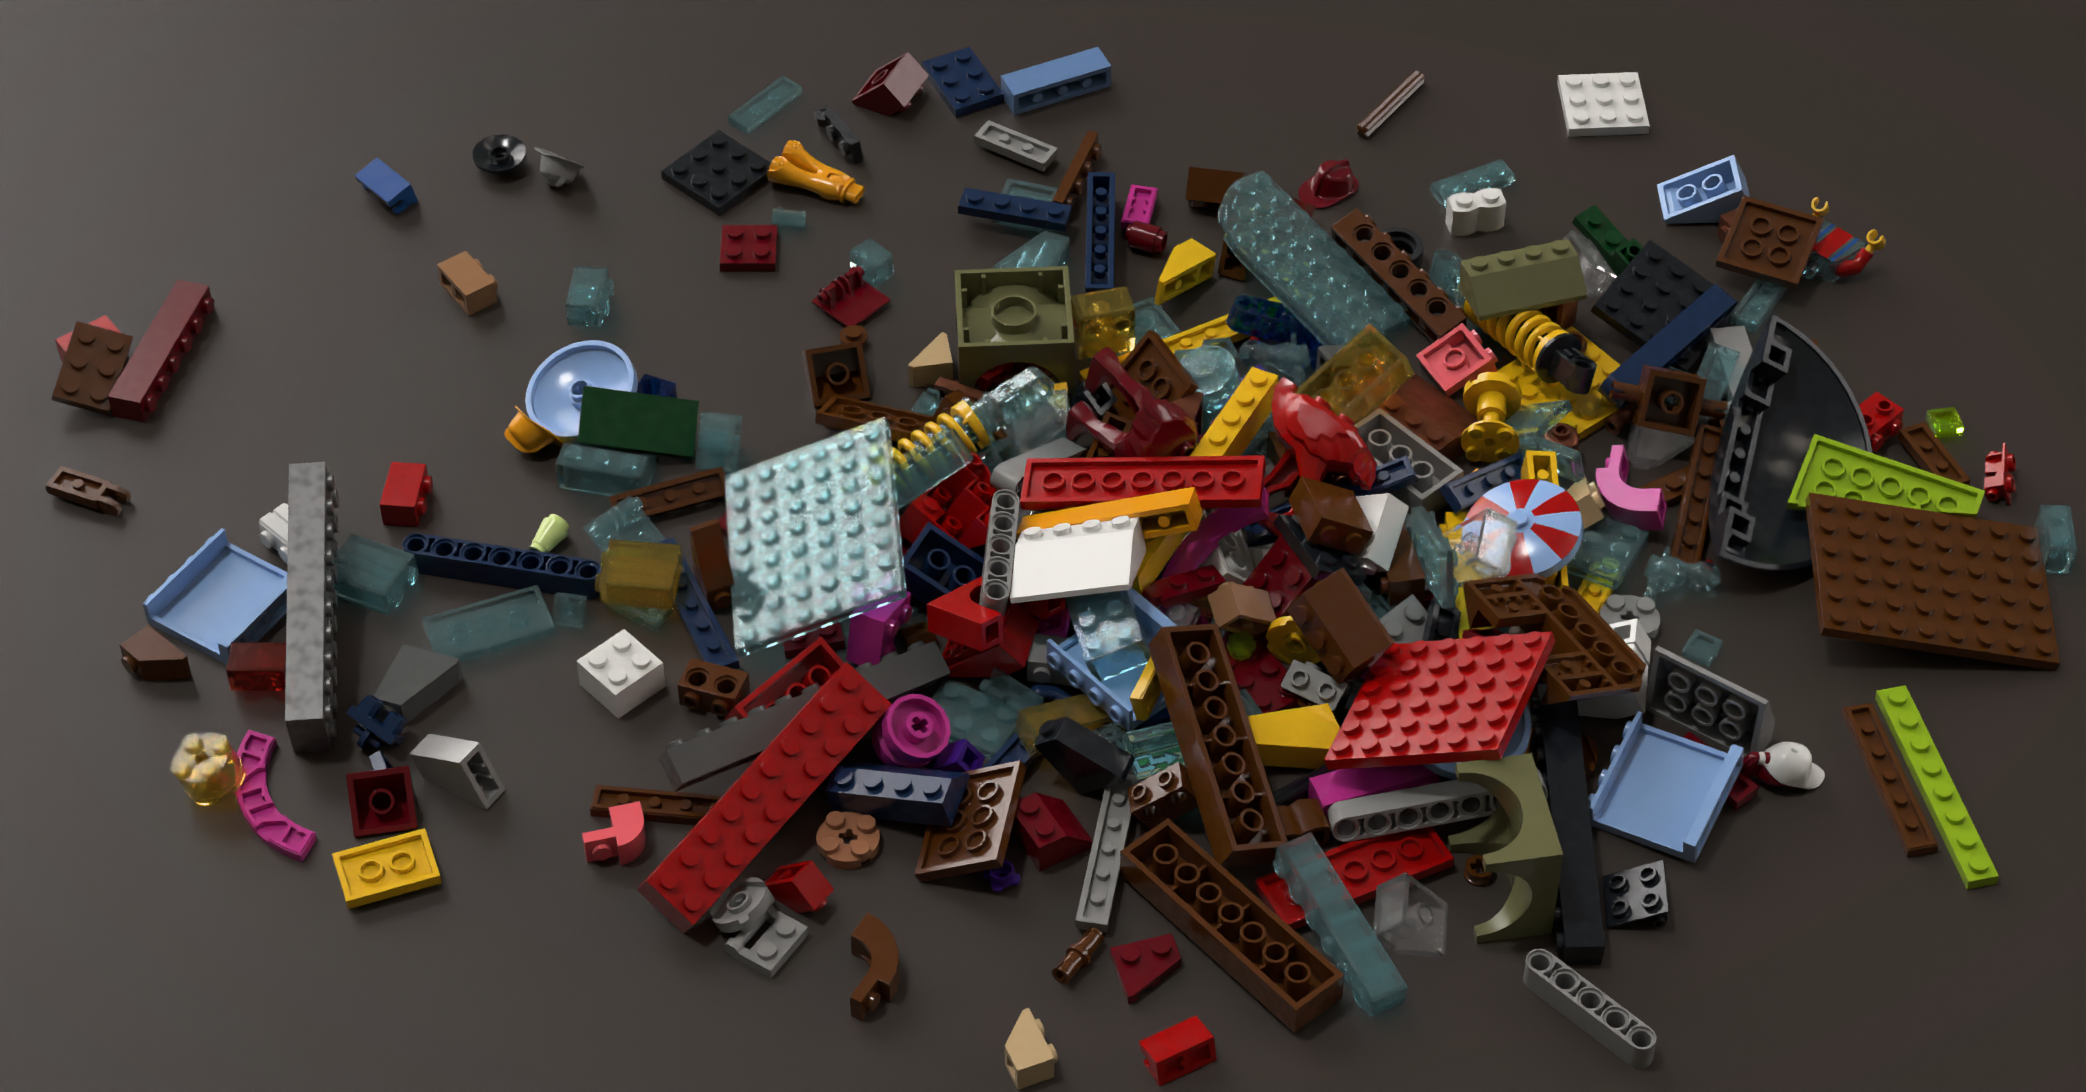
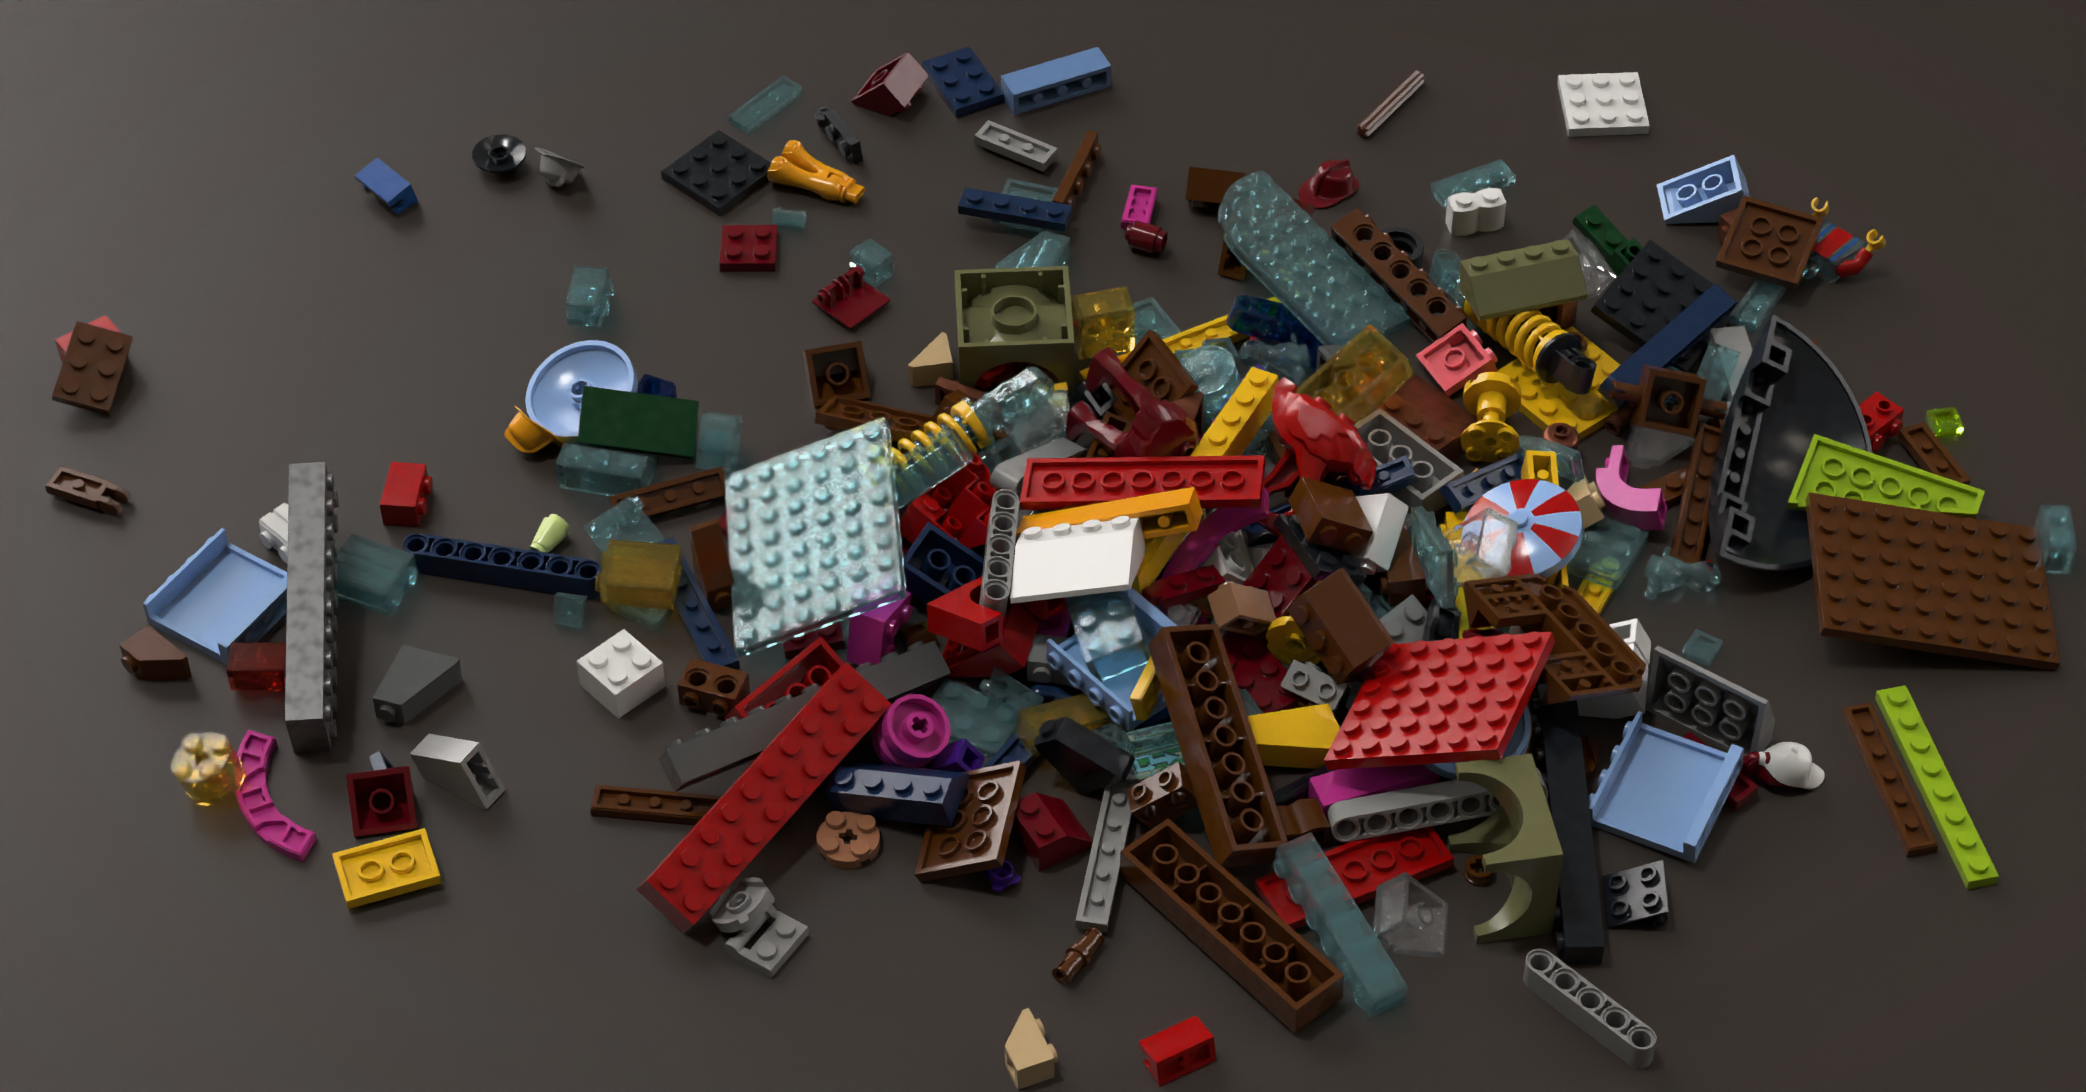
(161, 351): dark red brick -> none
(366, 714): dark blue hips -> none
(467, 282): medium nougat brick -> none
(490, 624): clear light blue plate -> none
(623, 839): coral brick -> none
(799, 887): red slope -> none
(853, 333): reddish brown plate -> none
(879, 950): reddish brown arch -> none
(927, 402): clear light blue tile -> none
(1100, 232): dark blue brick -> none
(1144, 963): dark red wing -> none
(1186, 267): yellow slope -> none
(1241, 645): clear neon green plate -> none
(1538, 418): clear light blue tile -> none
(1632, 607): light grey plate -> none
(1999, 478): red hinge -> none

